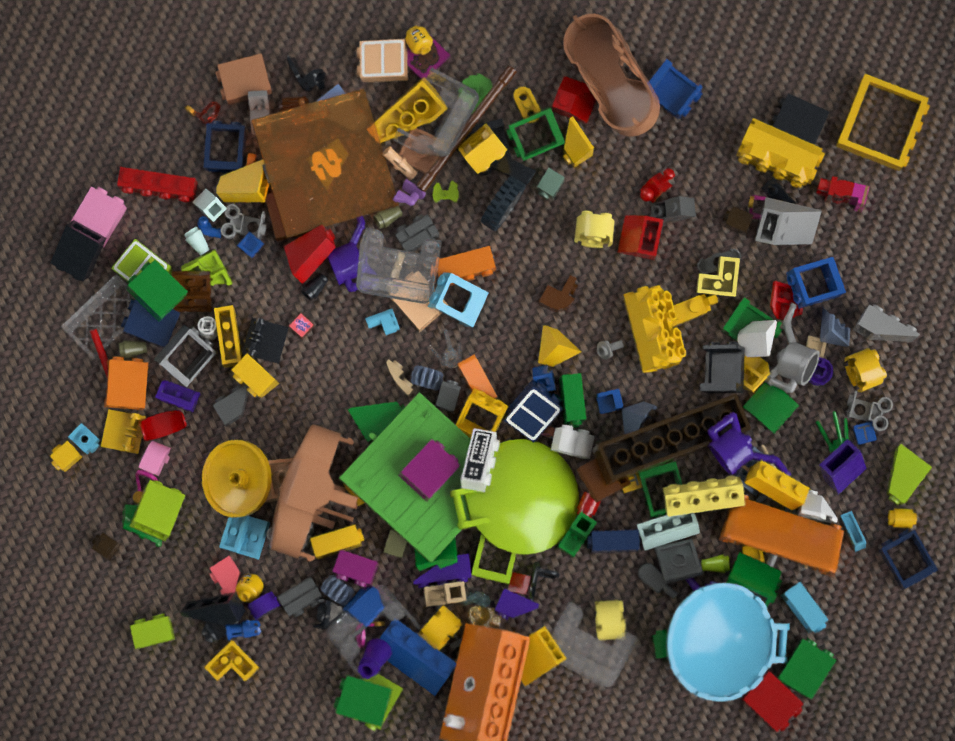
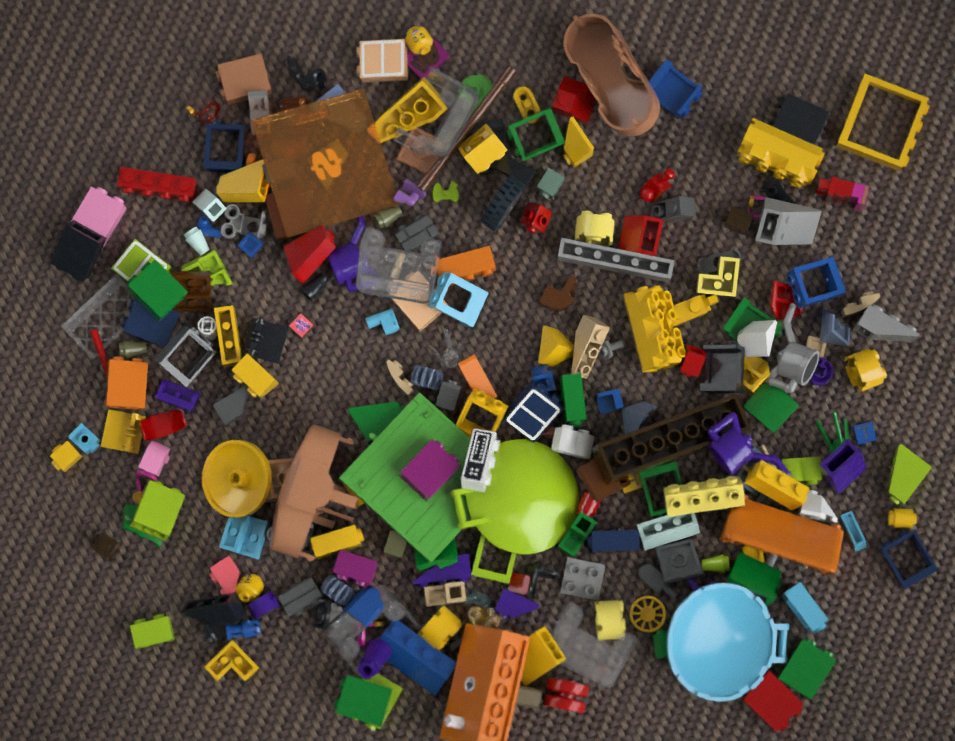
(400, 163): light nougat pin -> none
(528, 697): none -> dark tan brick
(535, 218): none -> red brick
(566, 694): none -> red wheel
(582, 578): none -> light grey hinge
(587, 344): none -> tan slope
(615, 260): none -> light grey brick
(647, 614): none -> yellow wheel
(693, 361): none -> red brick
(804, 469): none -> lime brick
(864, 301): none -> tan slope
(873, 411): light grey piece -> none

